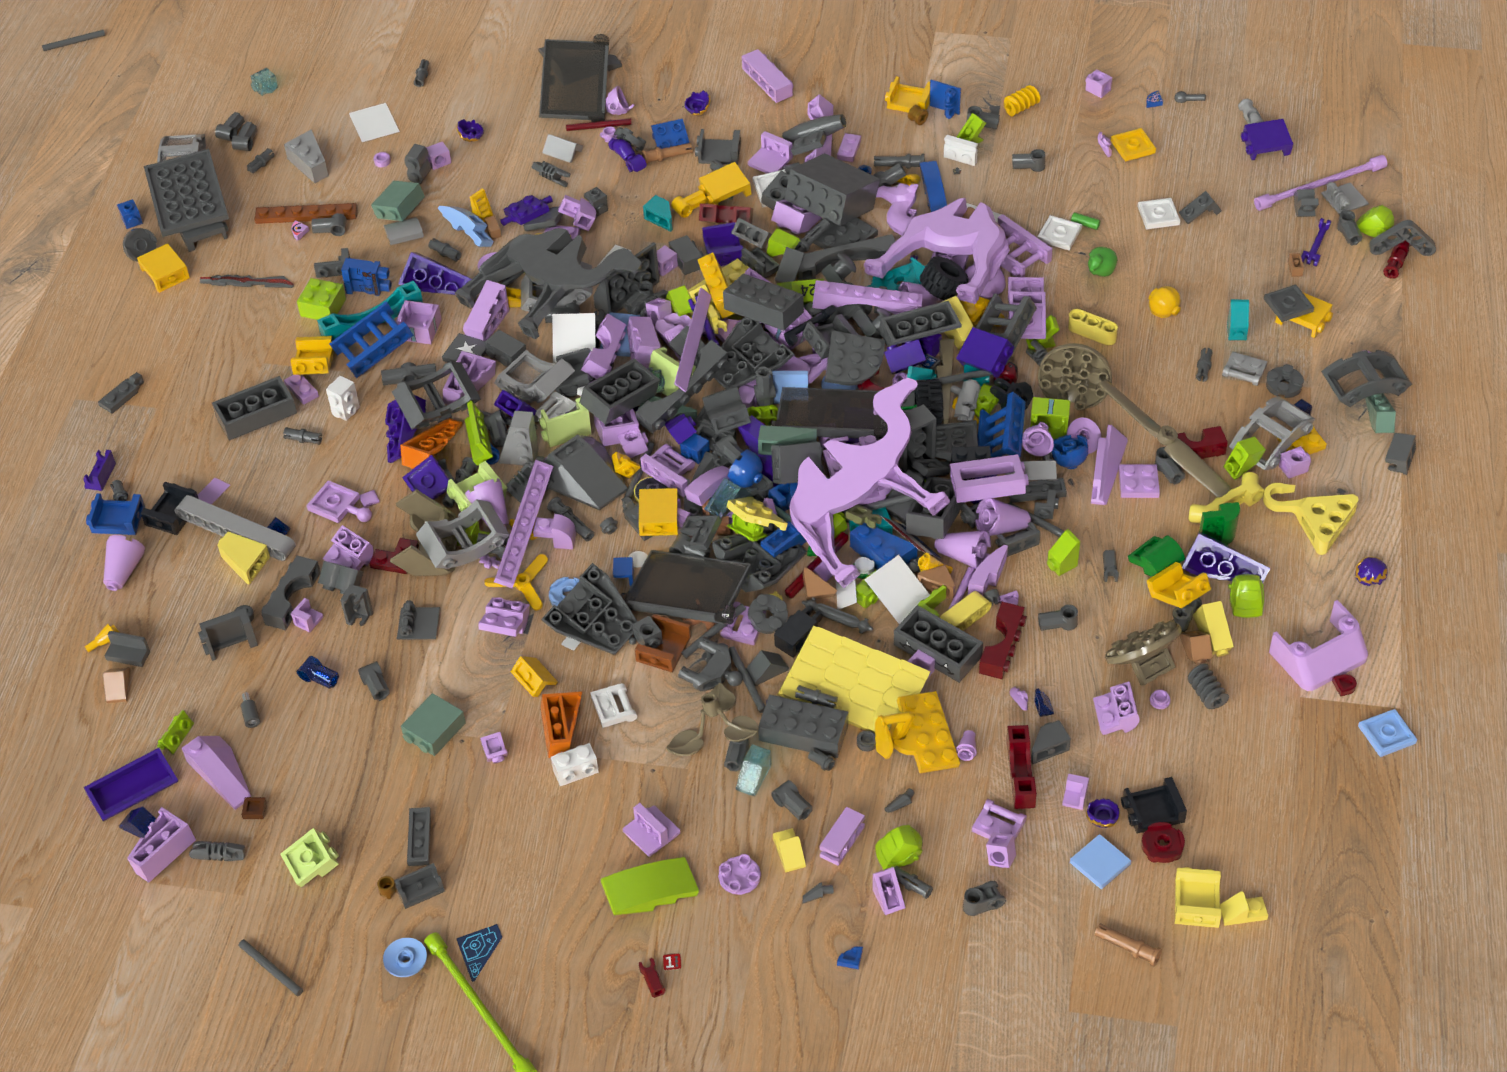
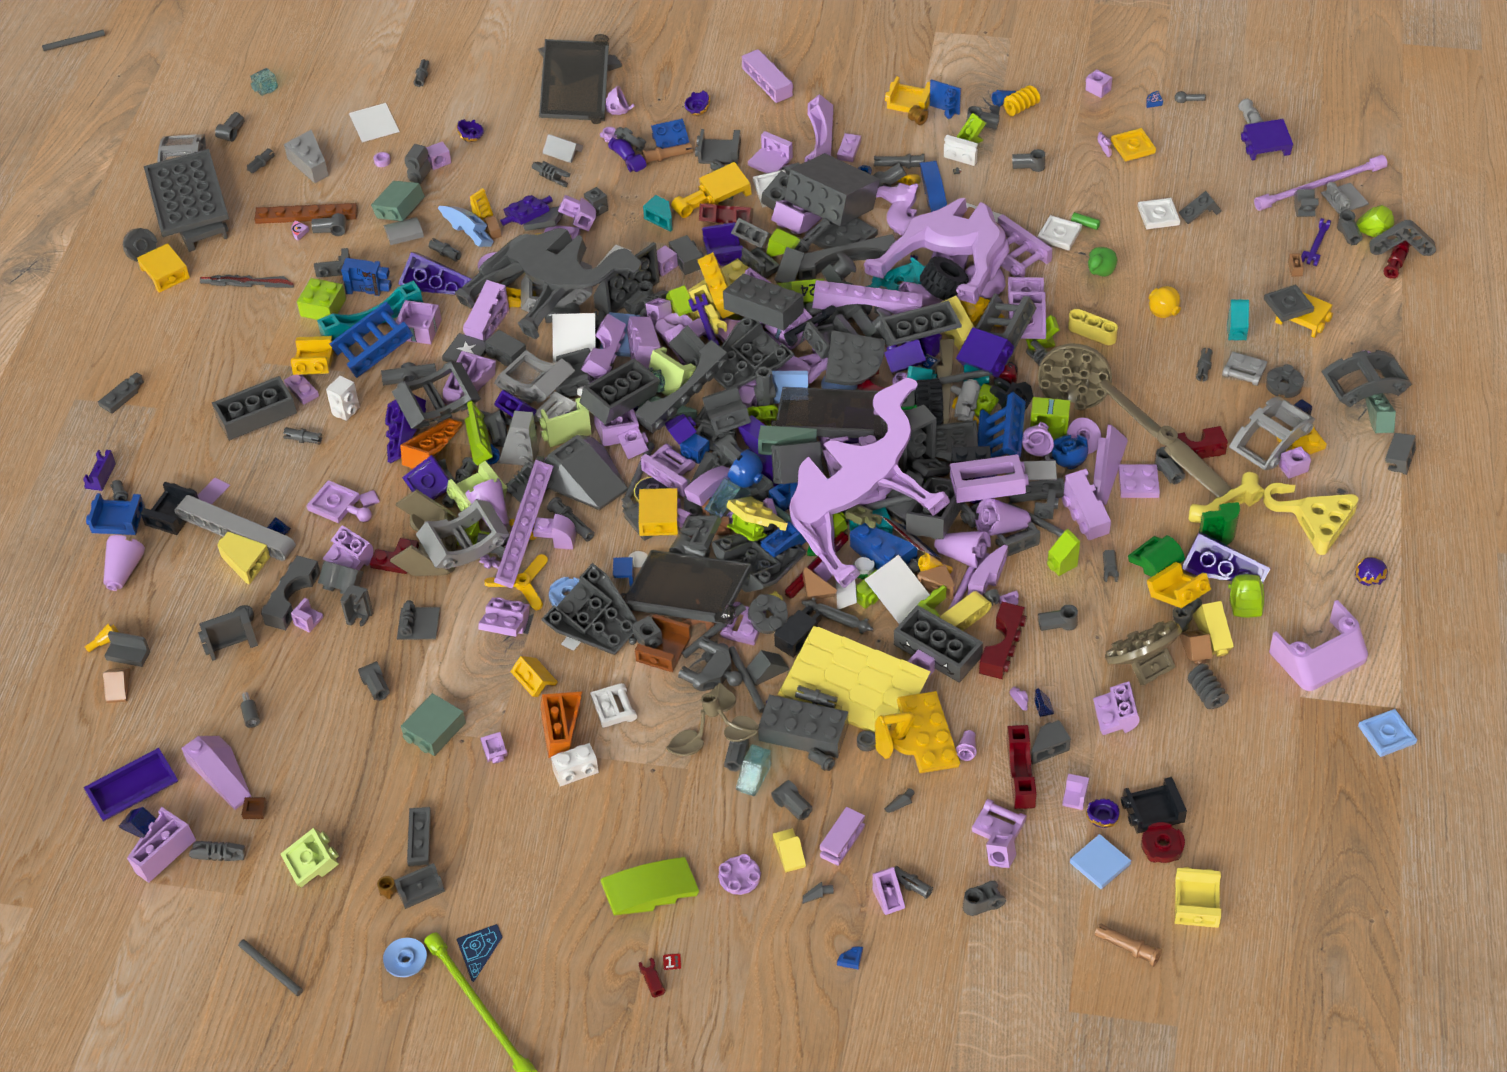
(129, 214): blue brick -> none
(176, 732): lime hinge -> none
(244, 139): dark grey piece -> none
(314, 671): clear blue piece -> none
(601, 124): dark red bar -> none
(609, 525): dark grey plate -> none
(624, 465): yellow bracket -> none
(650, 829): lavender bracket -> none
(692, 340): lavender piece -> none
(813, 133): dark grey plate -> none
(899, 847): lime helmet -> none
(999, 95): none -> blue cone
(1084, 507): none -> lavender wedge
(1160, 699): lavender plate -> none
(1243, 910): light yellow slope -> none
(1244, 457): lime slope -> none
(1344, 684): dark red tile -> none

